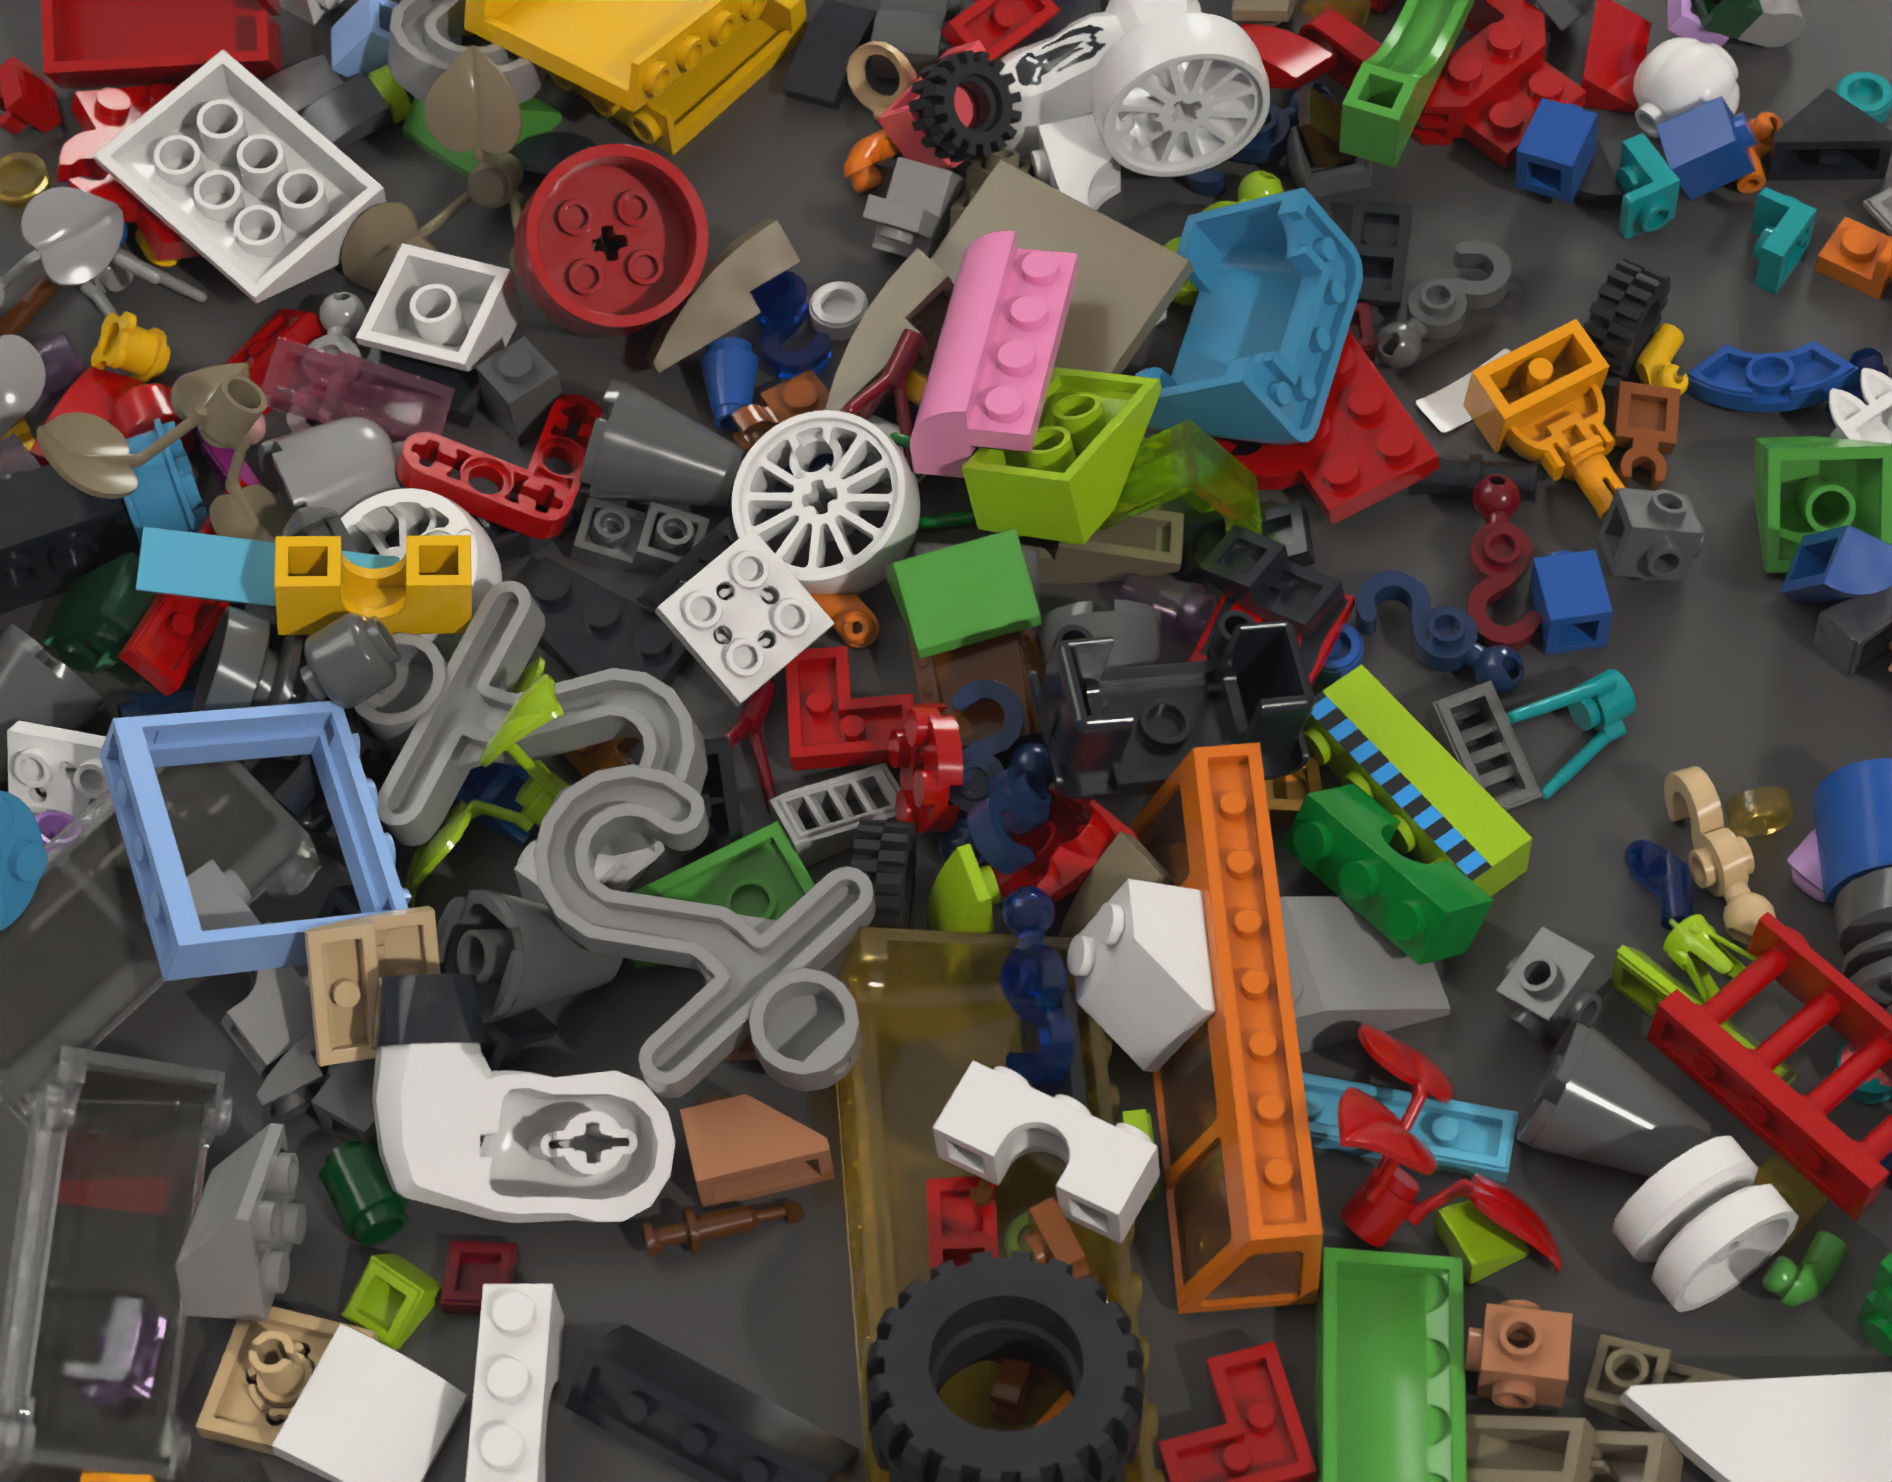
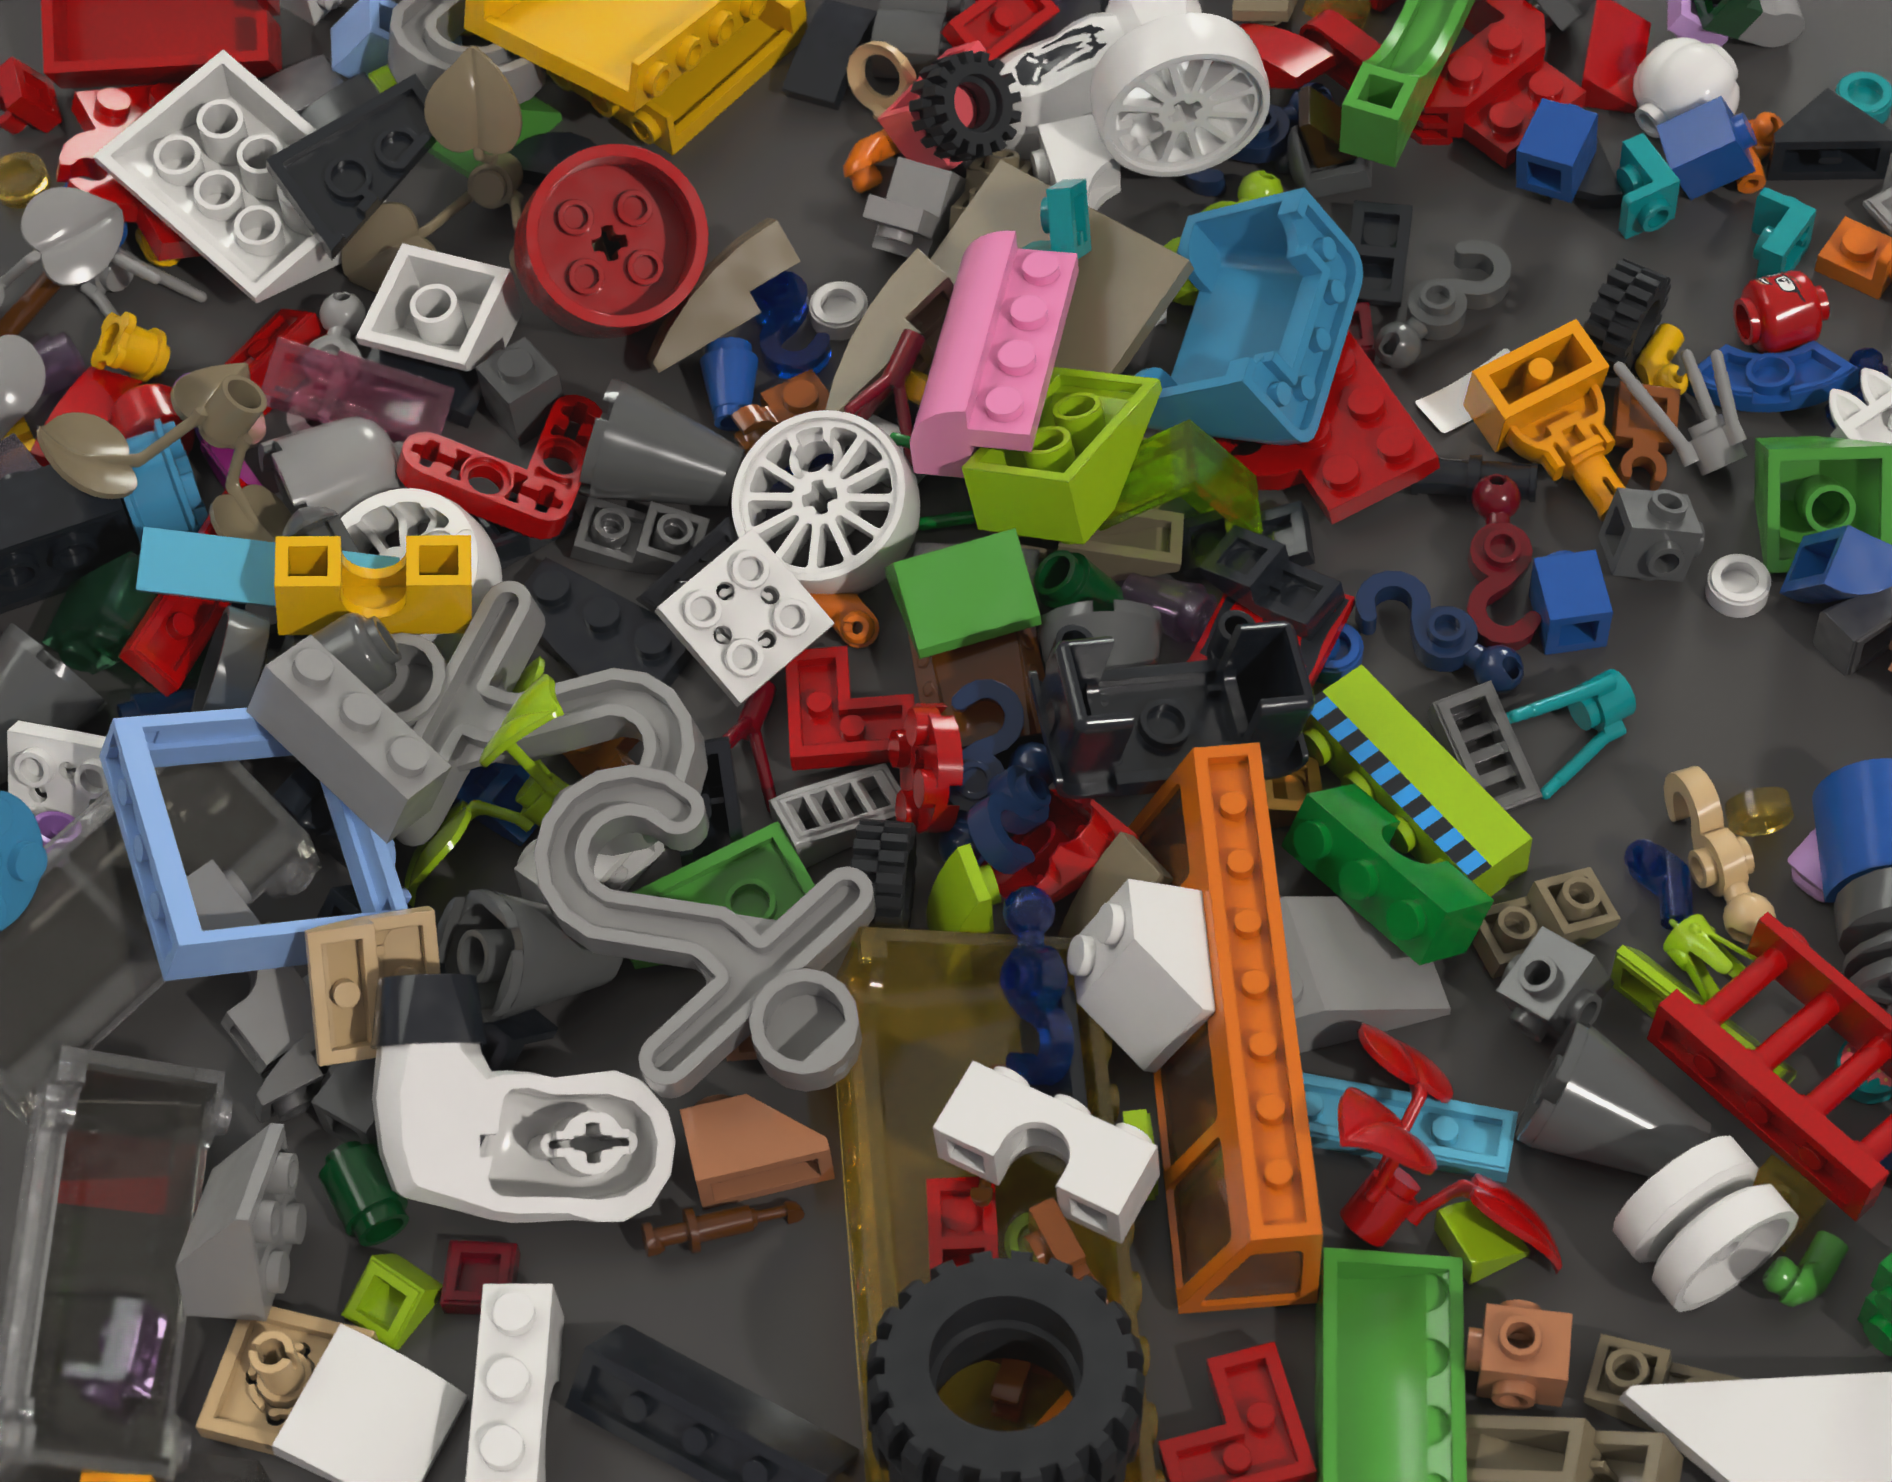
(348, 738): none -> light grey brick
(354, 163): none -> black wing
(1066, 218): none -> teal bracket
(1073, 578): none -> dark green brick
(1565, 903): none -> dark tan slope
(1713, 441): none -> light grey plant
(1738, 585): none -> white tile
(1780, 312): none -> red head

